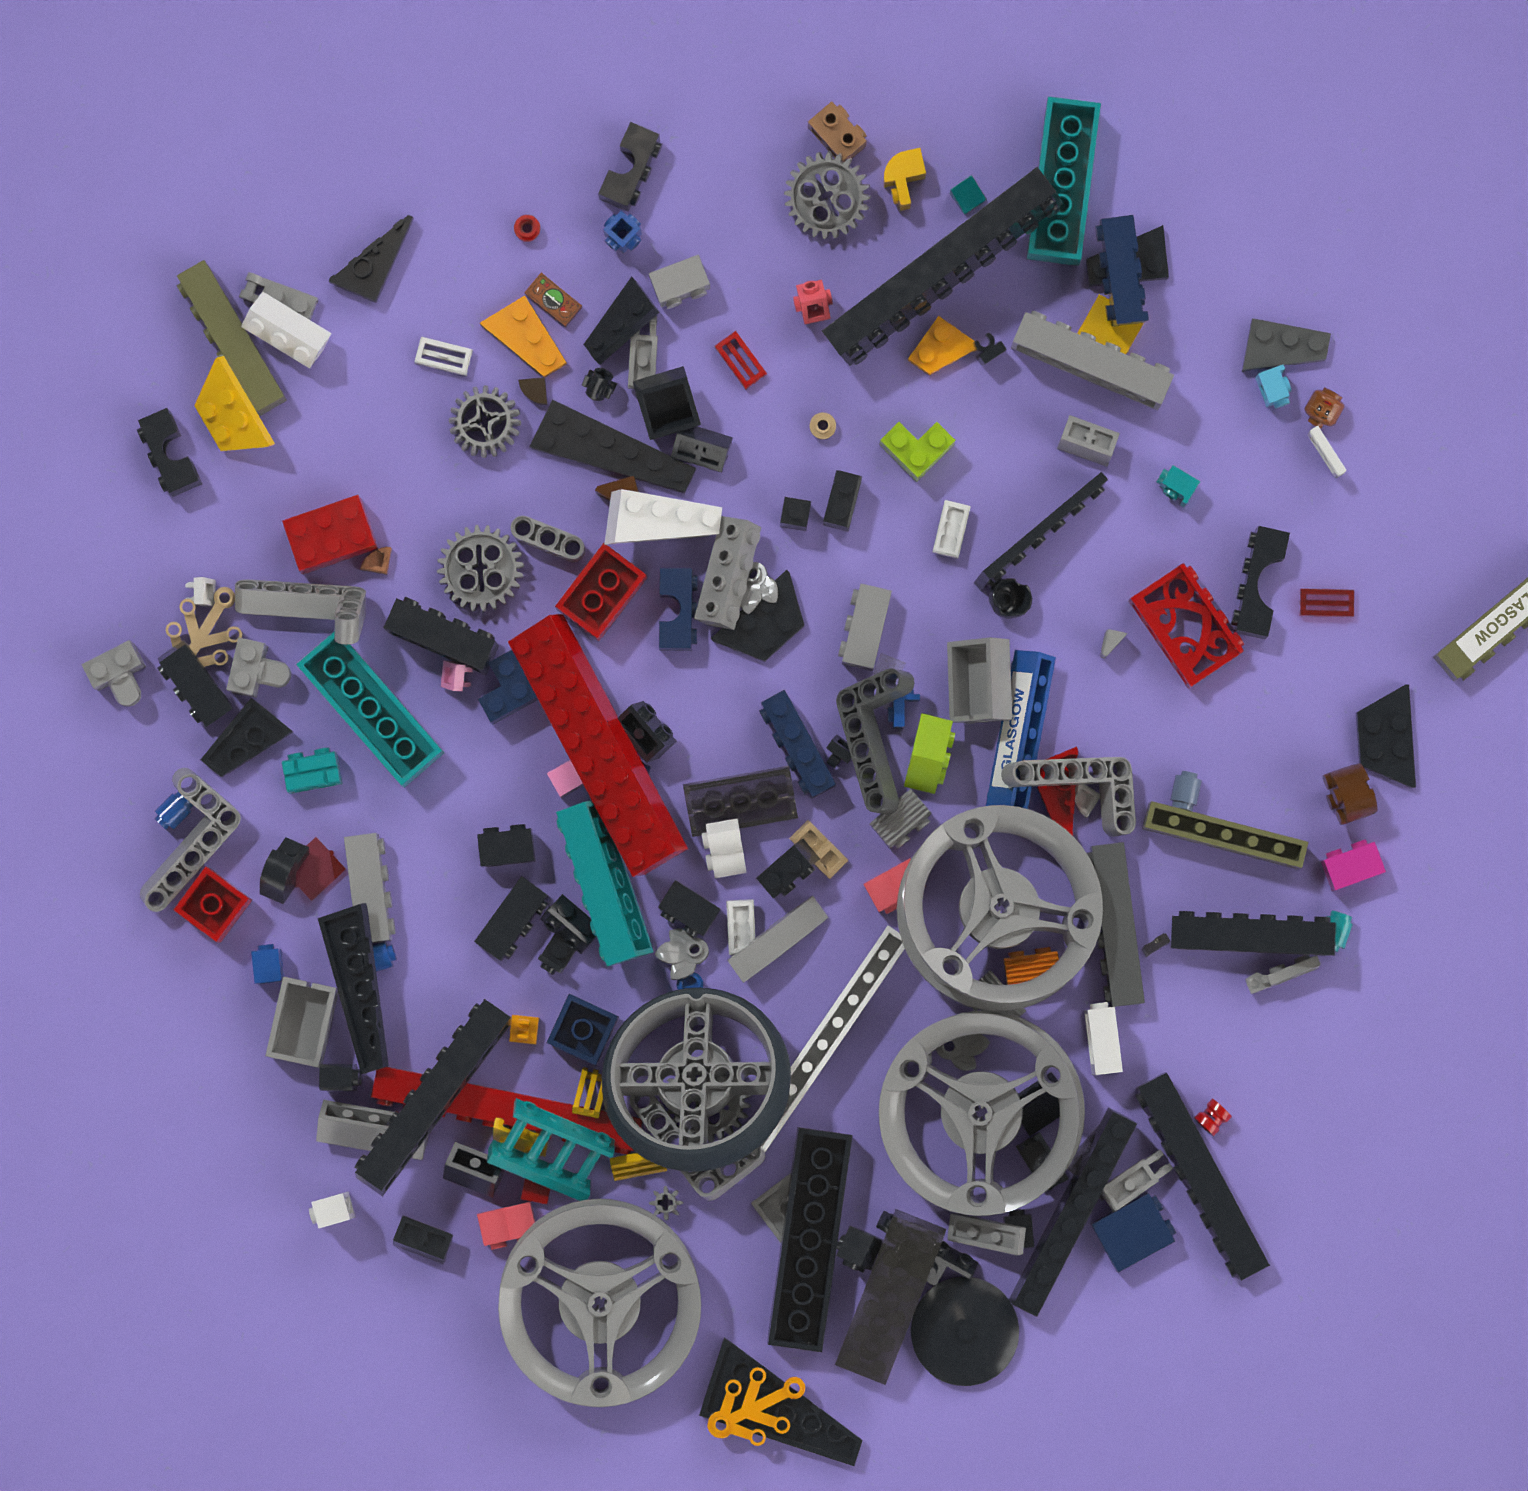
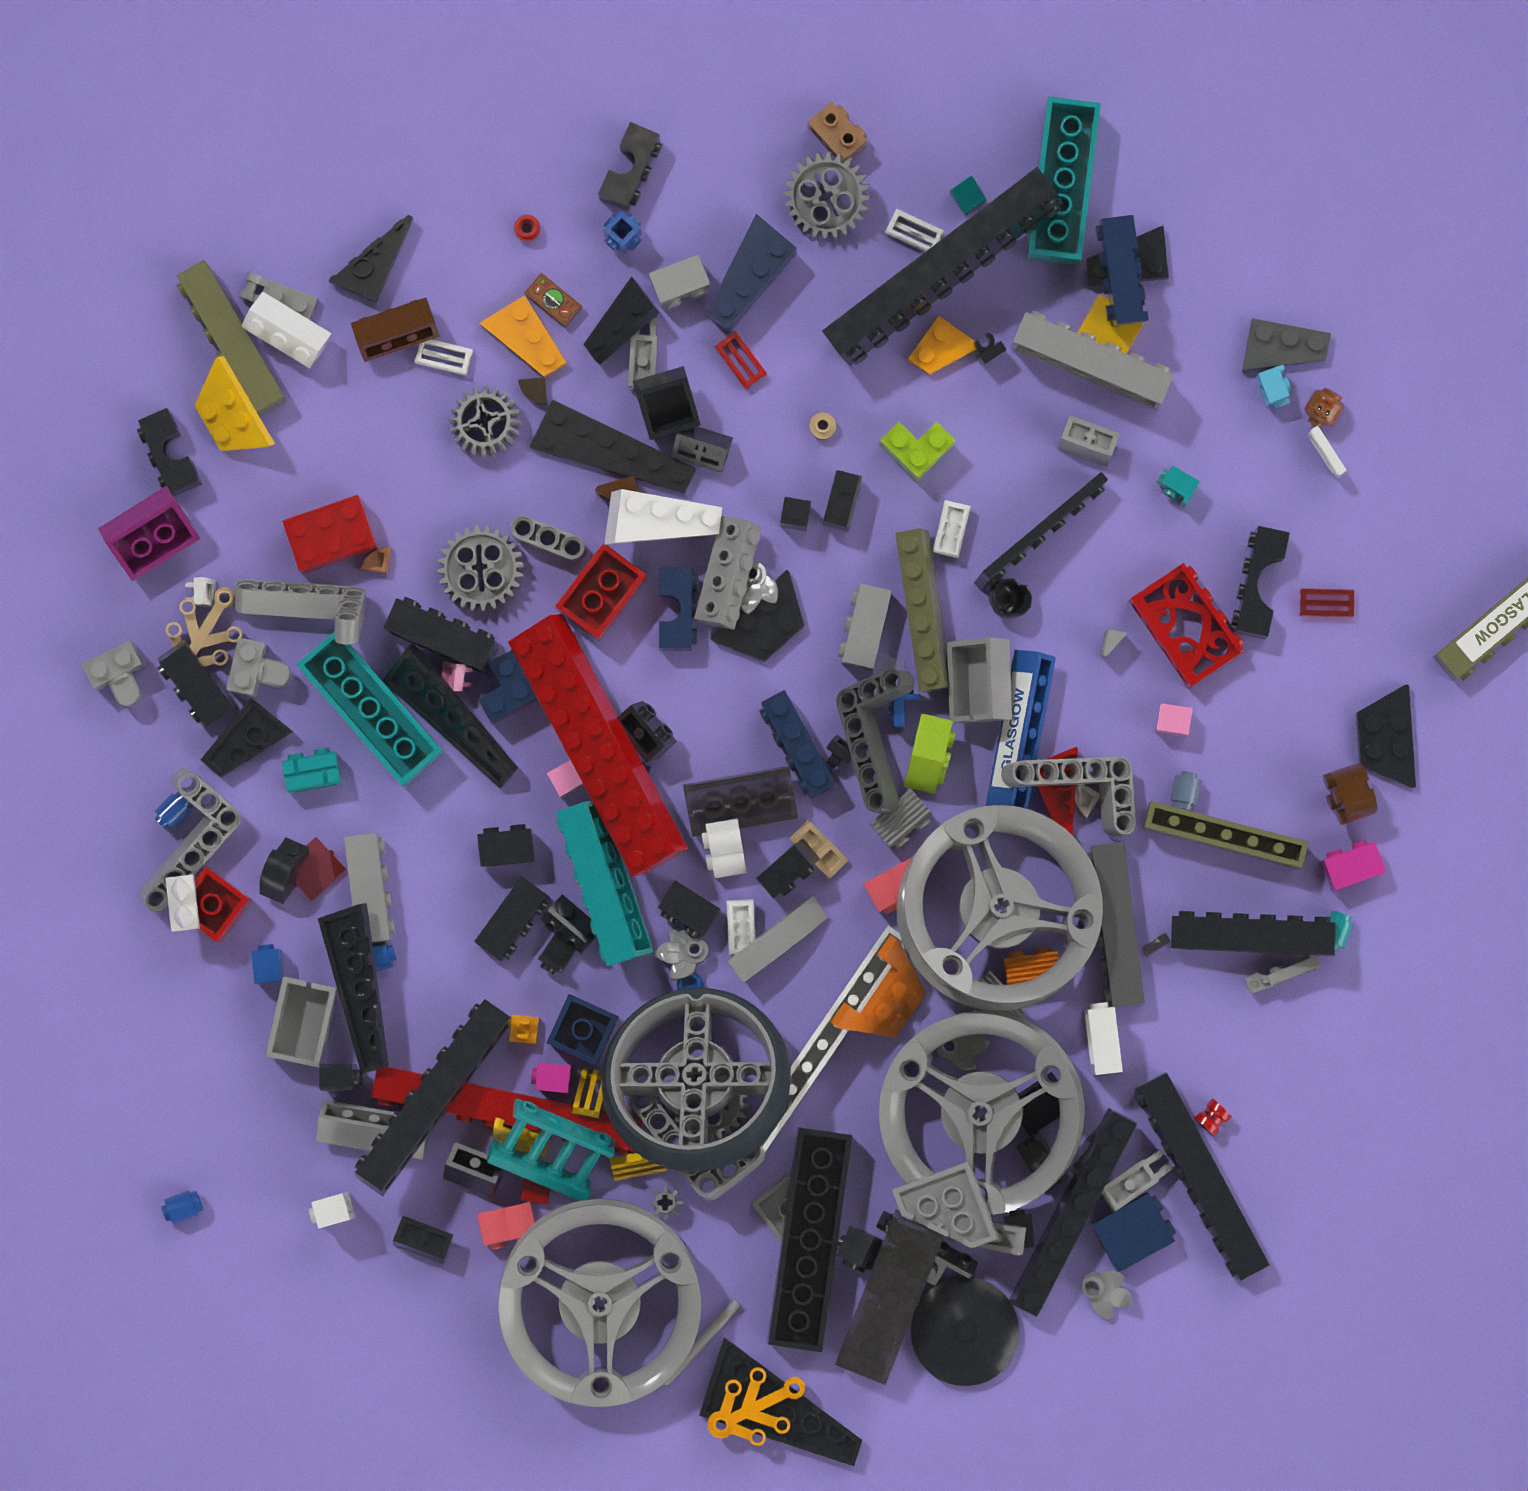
(149, 533): none -> magenta brick
(182, 903): none -> white tile
(182, 1207): none -> blue brick
(395, 329): none -> reddish brown brick
(439, 705): none -> black wing
(552, 1077): none -> dark pink brick
(599, 384): black gear -> none
(707, 1335): none -> light grey bar
(753, 269): none -> dark blue wedge
(813, 301): coral brick -> none
(892, 1000): none -> orange wing
(900, 170): yellow brick -> none
(907, 240): none -> white tile
(923, 609): none -> olive brick
(949, 1205): none -> light grey plate
(1108, 1294): none -> light grey plate
(1174, 720): none -> bright pink panel

